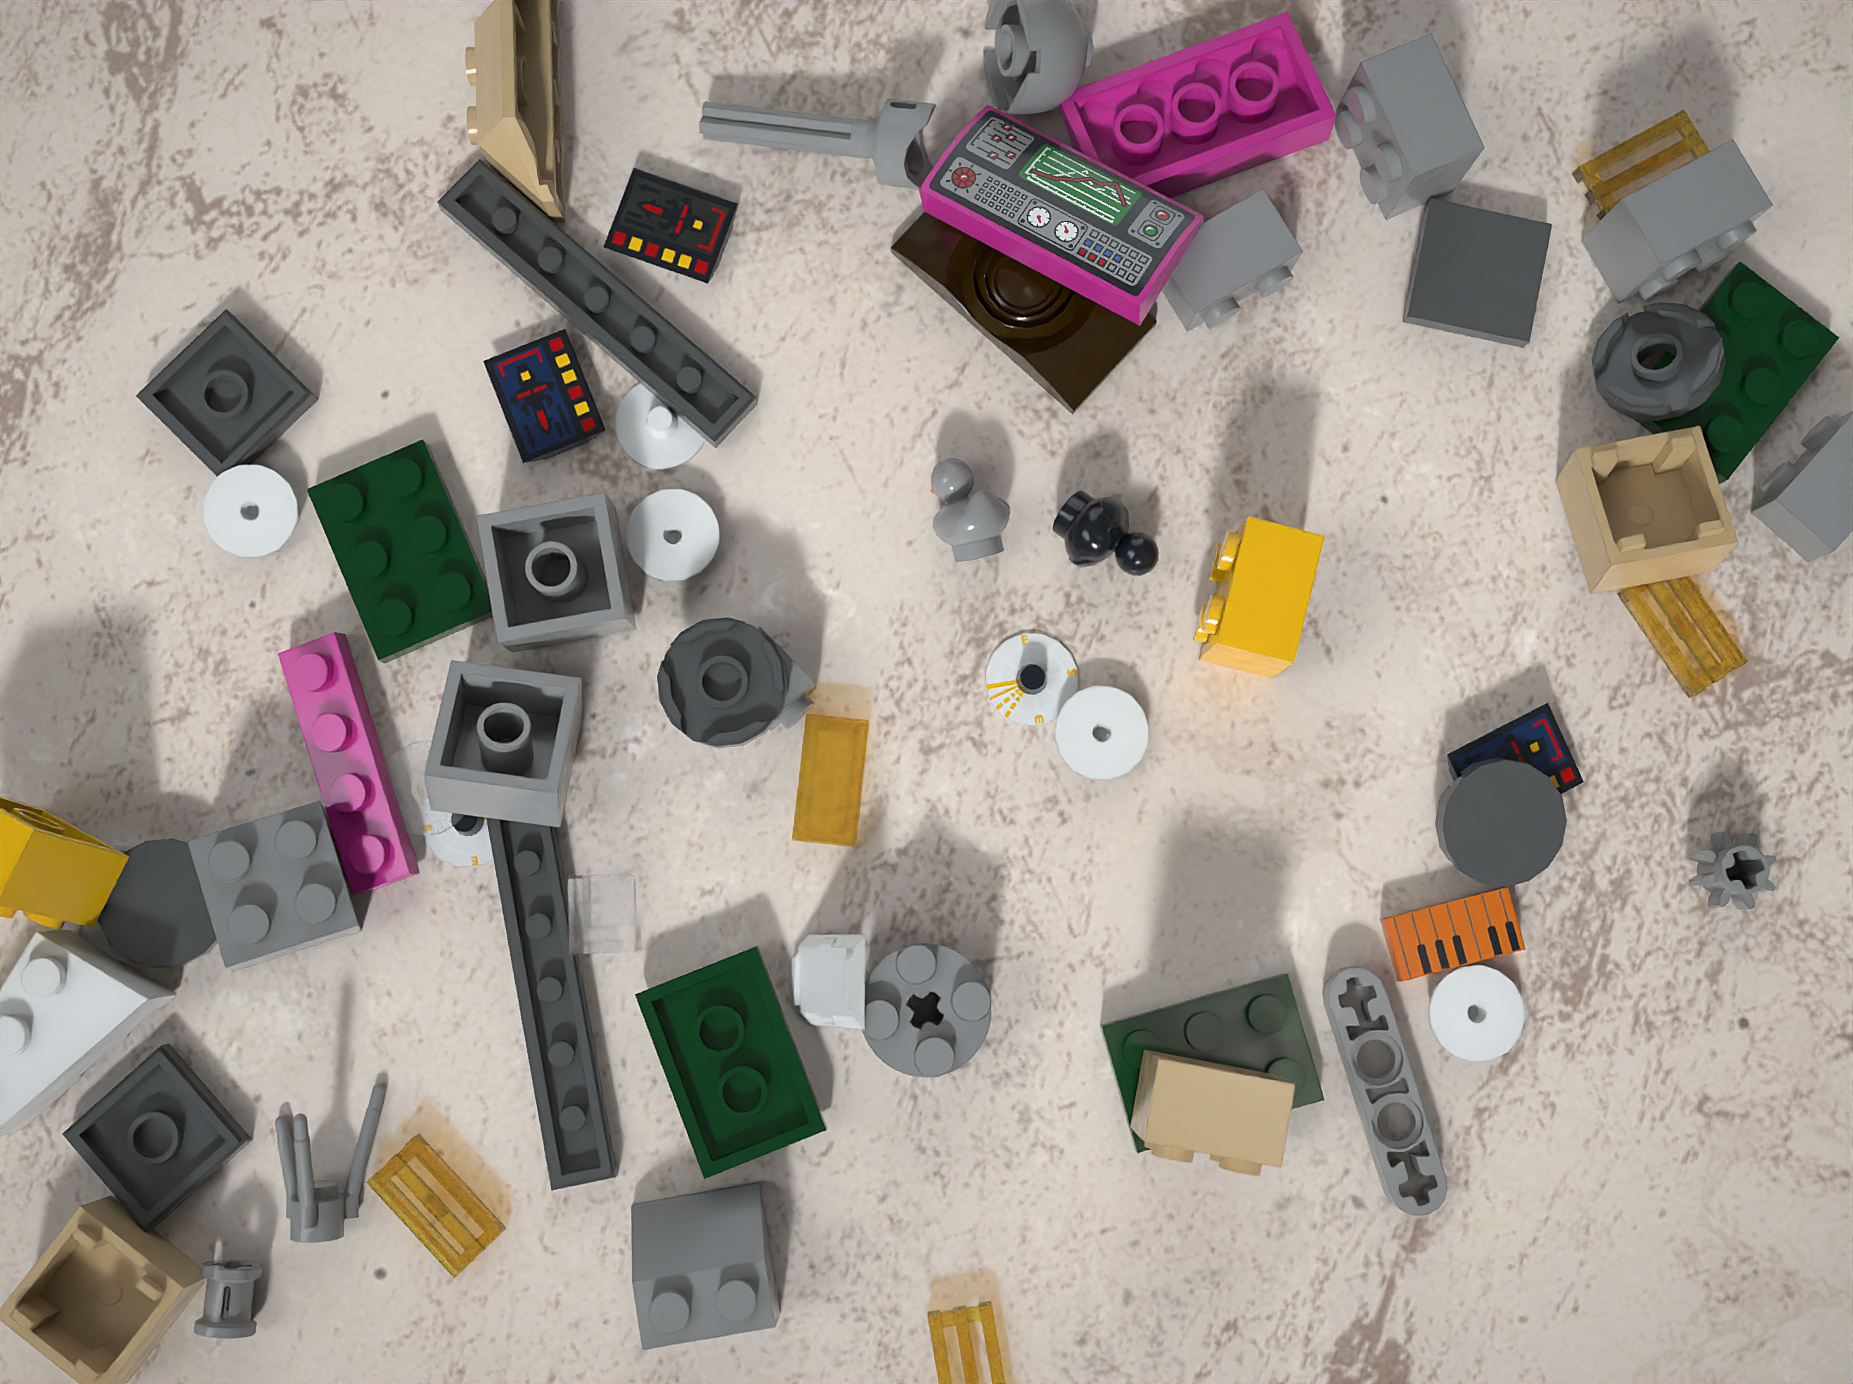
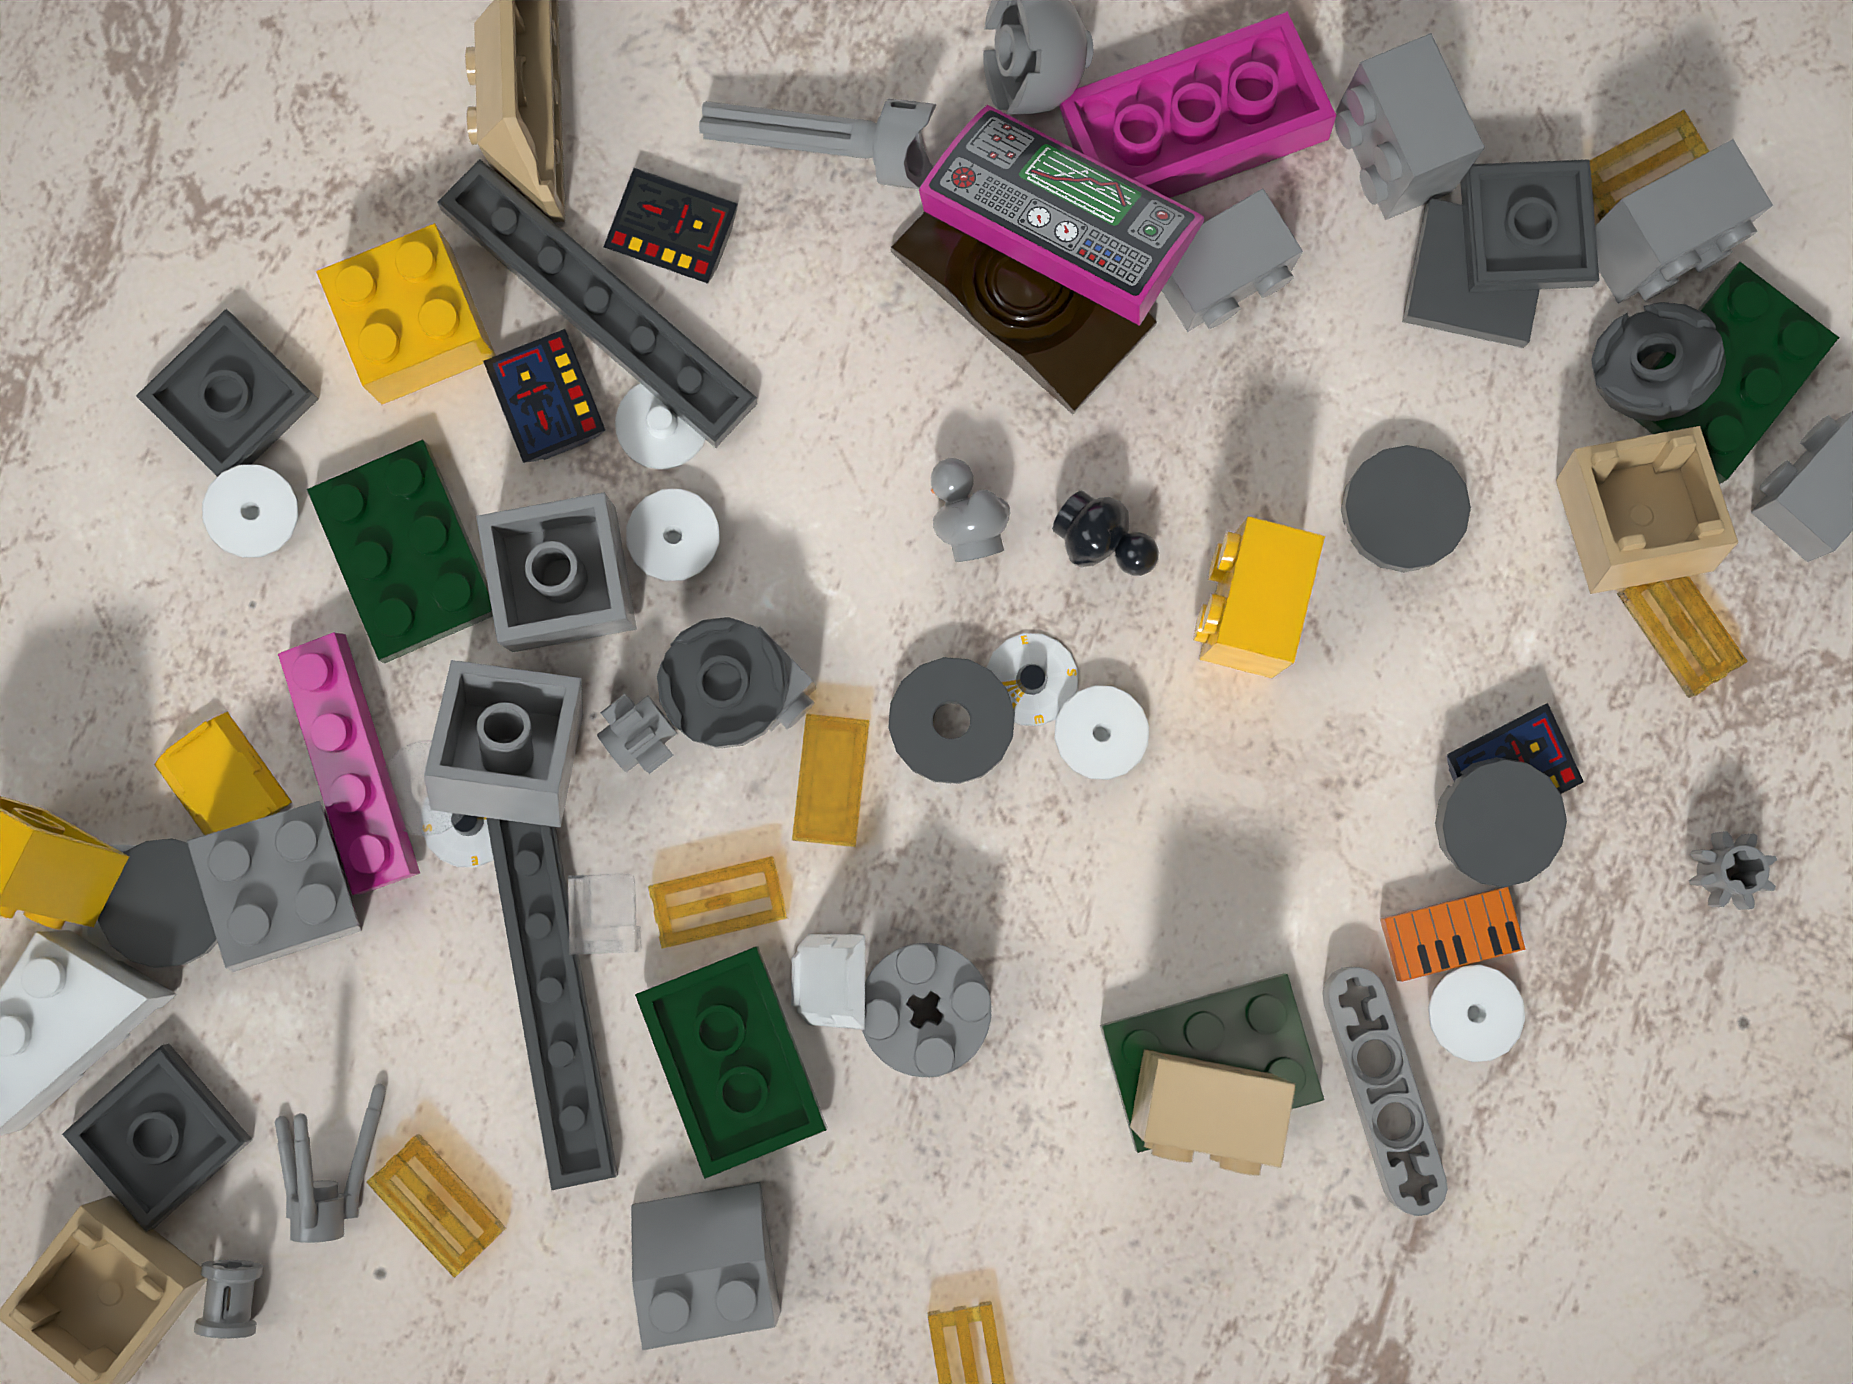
(220, 777): none -> yellow piece
(406, 314): none -> yellow brick
(636, 734): none -> light grey gear
(664, 914): none -> clear yellow tile
(945, 683): none -> dark grey tile
(1406, 508): none -> dark grey tile
(1529, 226): none -> dark grey tile

